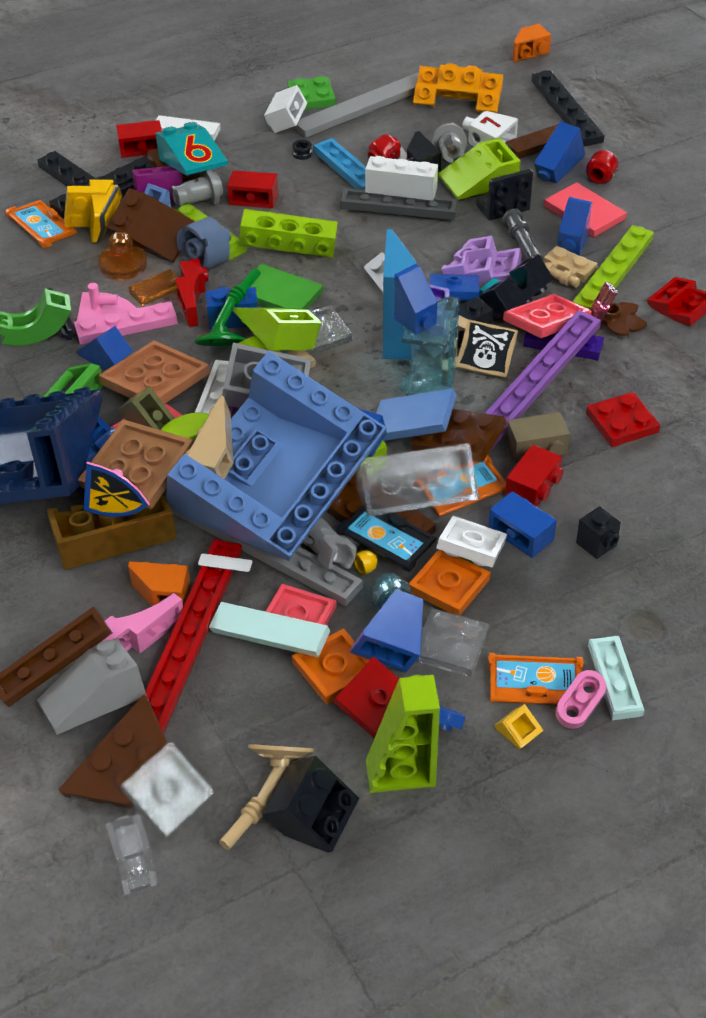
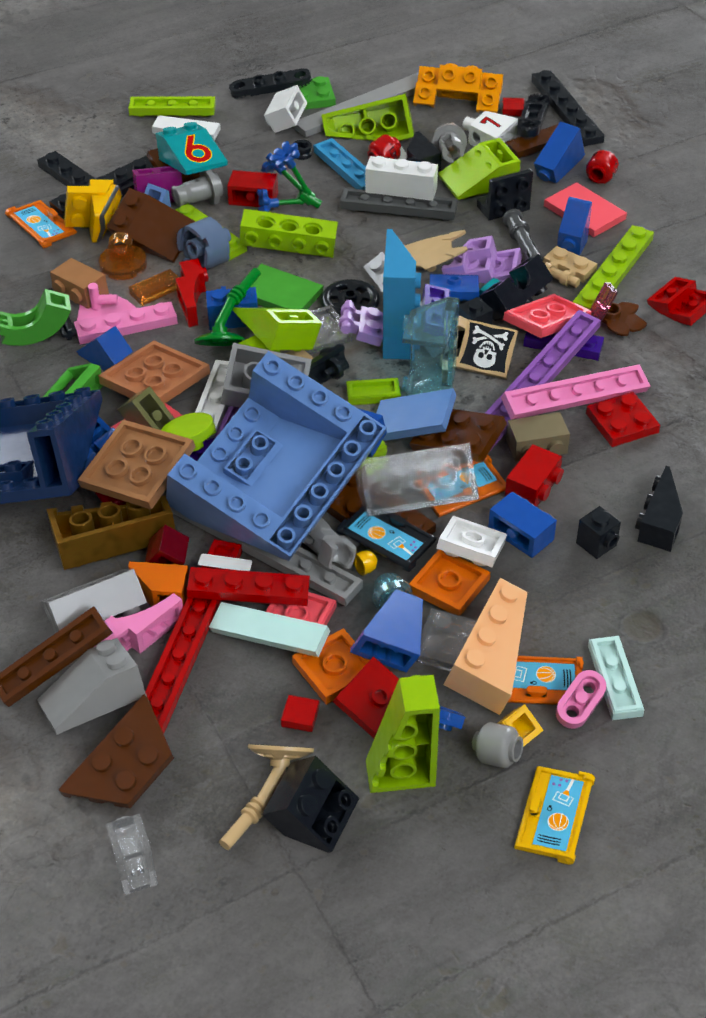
(73, 279): none -> medium nougat brick
(109, 595): none -> light grey slope
(111, 493): shield -> none
(137, 138): red brick -> none
(166, 789): clear plate -> none
(167, 547): none -> dark red brick
(172, 106): none -> lime plate
(214, 441): tan slope -> none
(248, 586): none -> red plate
(270, 83): none -> black plate
(276, 162): none -> blue plant
(300, 713): none -> red tile
(329, 364): none -> black hips
(350, 293): none -> black plate
(365, 323): none -> lavender plate
(371, 120): none -> lime wedge
(372, 390): none -> lime tile
(414, 300): blue slope -> none
(435, 250): none -> tan shield
(490, 654): none -> light nougat wedge
(497, 745): none -> light grey head
(513, 106): none -> red tile
(531, 42): orange slope -> none
(533, 115): none -> black plate
(560, 807): none -> door
(574, 392): none -> bright pink plate
(663, 514): none -> black slope

